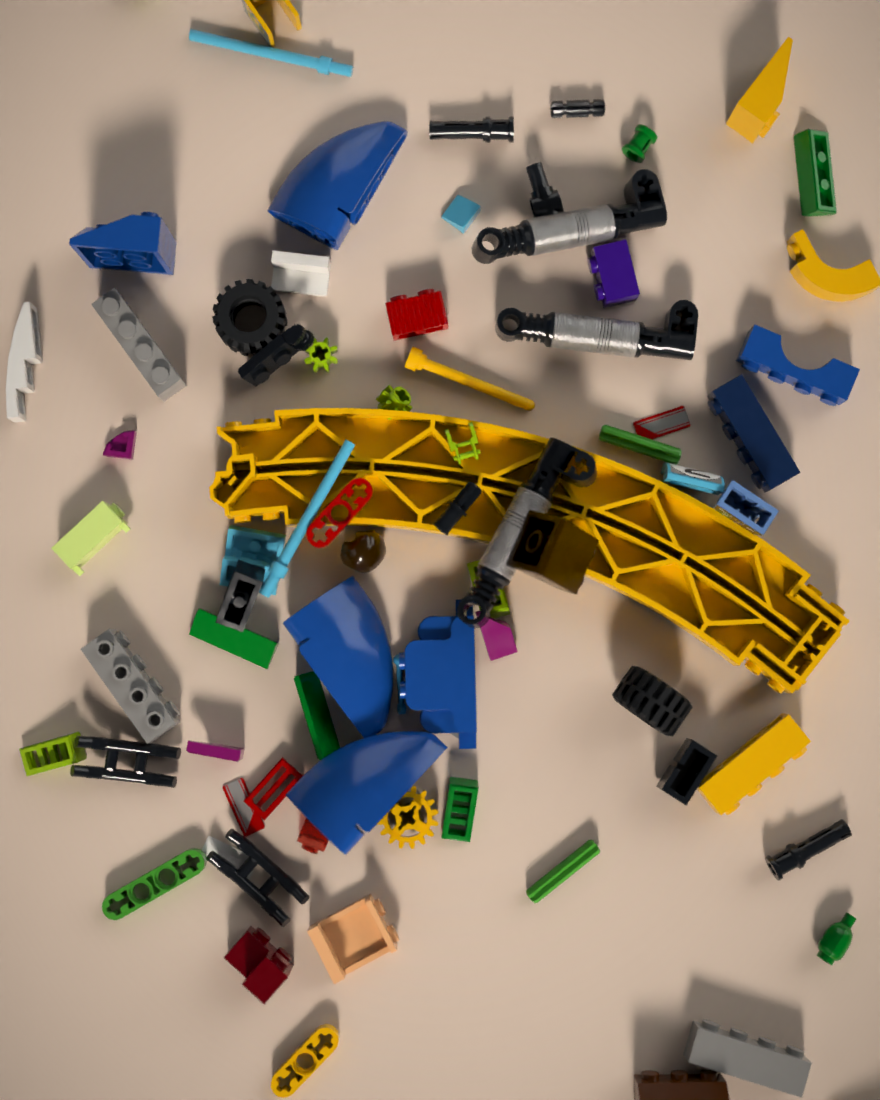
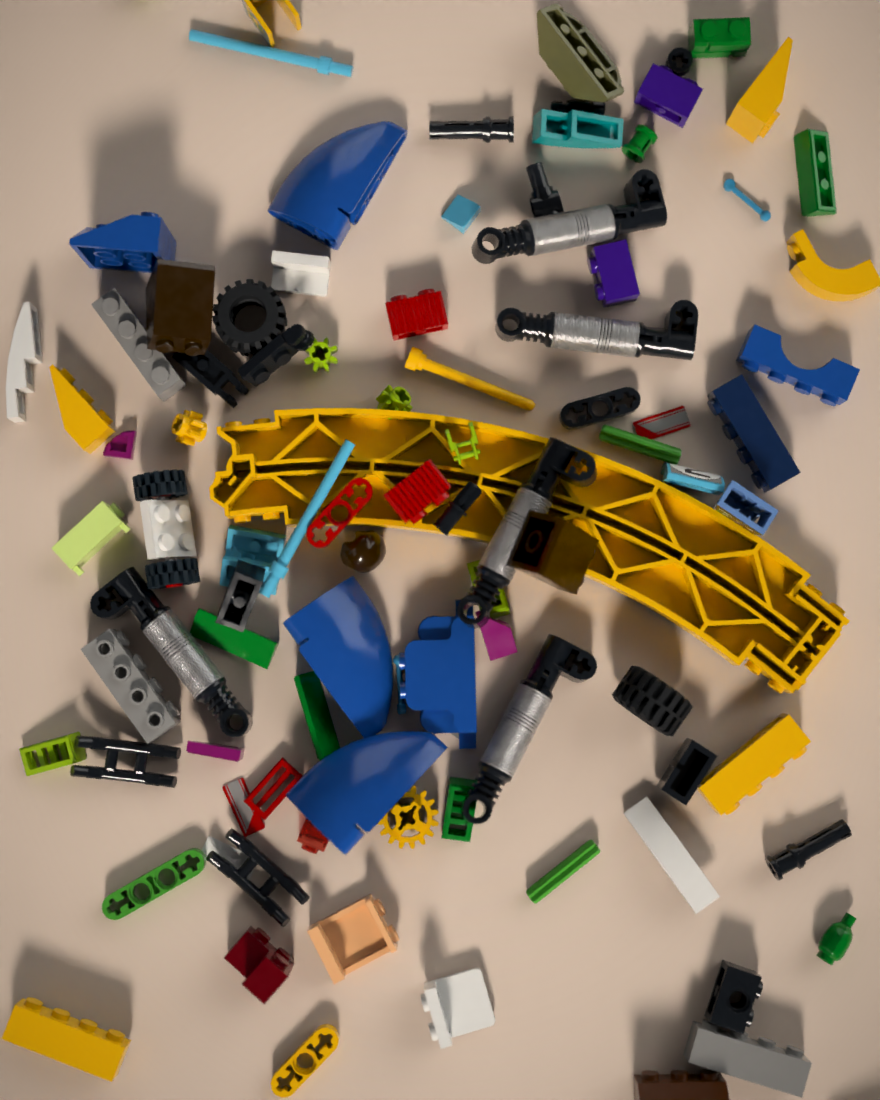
(66, 1038): none -> yellow brick
(79, 417): none -> yellow slope
(167, 528): none -> plate
(174, 645): none -> piece
(180, 307): none -> dark brown slope
(189, 427): none -> yellow gear
(211, 374): none -> black hinge
(418, 492): none -> red brick
(457, 1005): none -> white bracket
(522, 721): none -> piece
(576, 56): none -> olive wedge
(577, 129): none -> teal slope
(577, 407): none -> black beam
(668, 94): none -> dark purple brick
(671, 855): none -> white slope
(685, 56): none -> black bush
(719, 37): none -> green brick
(729, 185): none -> dark azure hinge
(729, 980): none -> black brick

